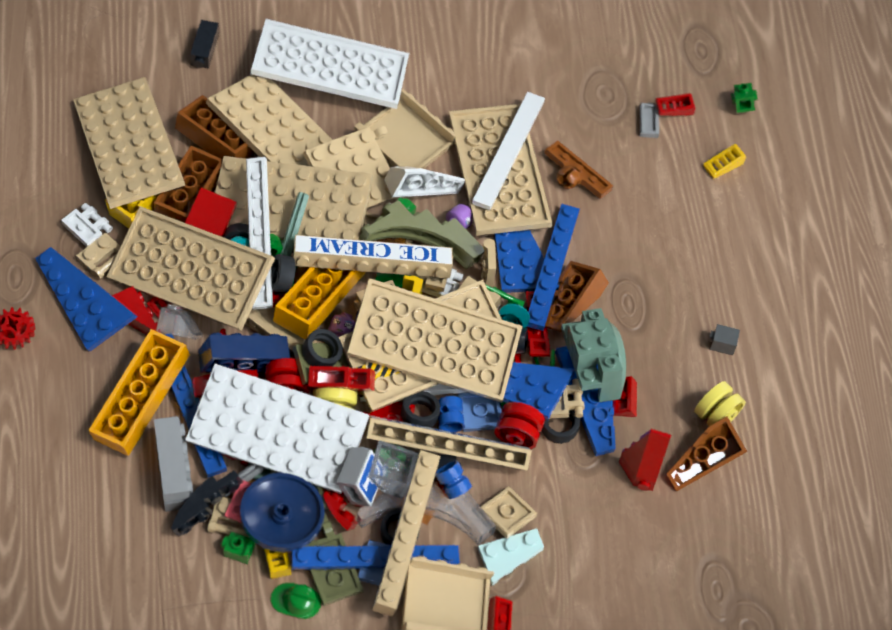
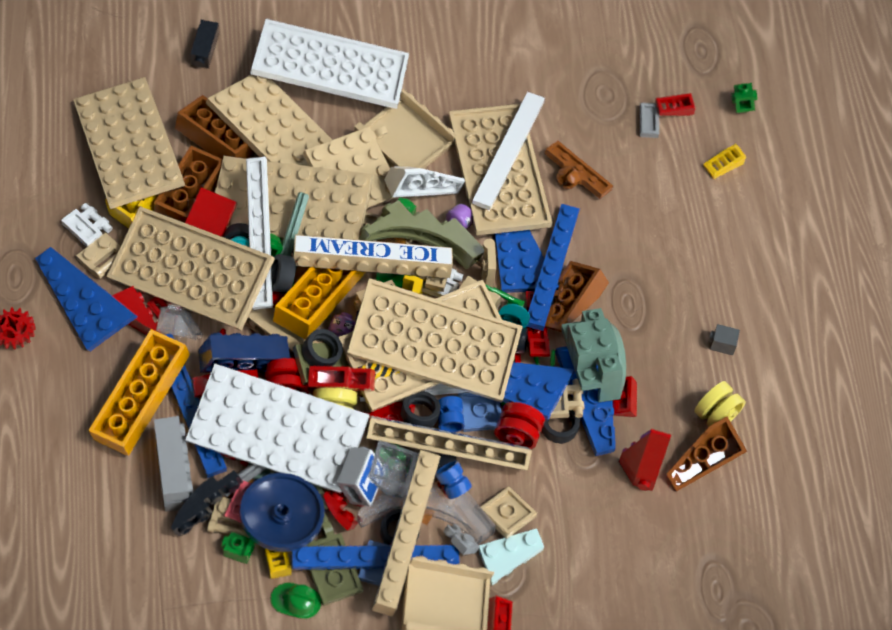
(463, 542): none -> light grey plate

